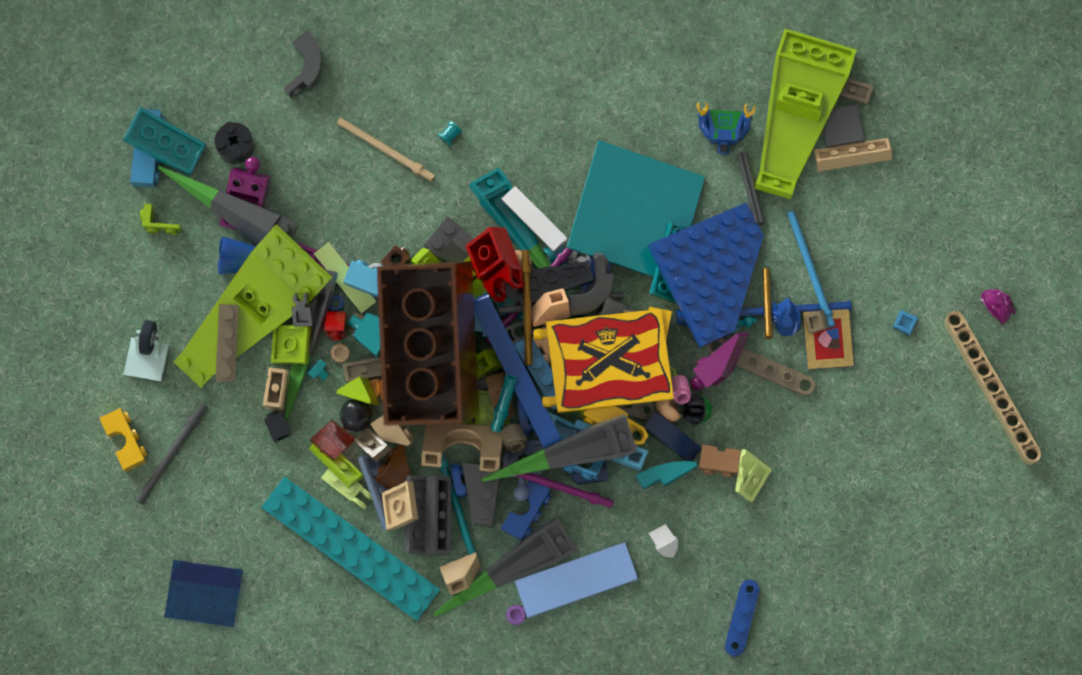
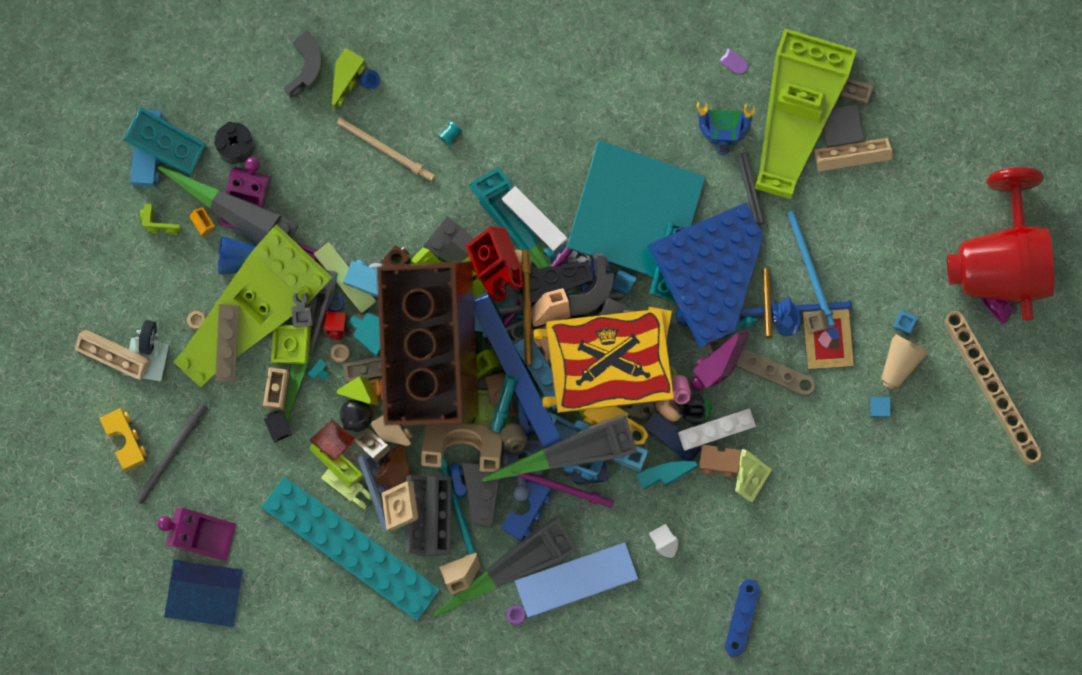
(112, 354): none -> tan slope
(195, 319): none -> tan tile
(196, 217): none -> light orange piece
(201, 533): none -> magenta slope
(346, 71): none -> lime slope
(370, 79): none -> blue tile
(624, 282): none -> dark azure tile
(716, 429): none -> white plate
(734, 62): none -> medium lavender piece
(880, 407): none -> dark azure tile
(901, 361): none -> tan cone
(1010, 262): none -> red piece

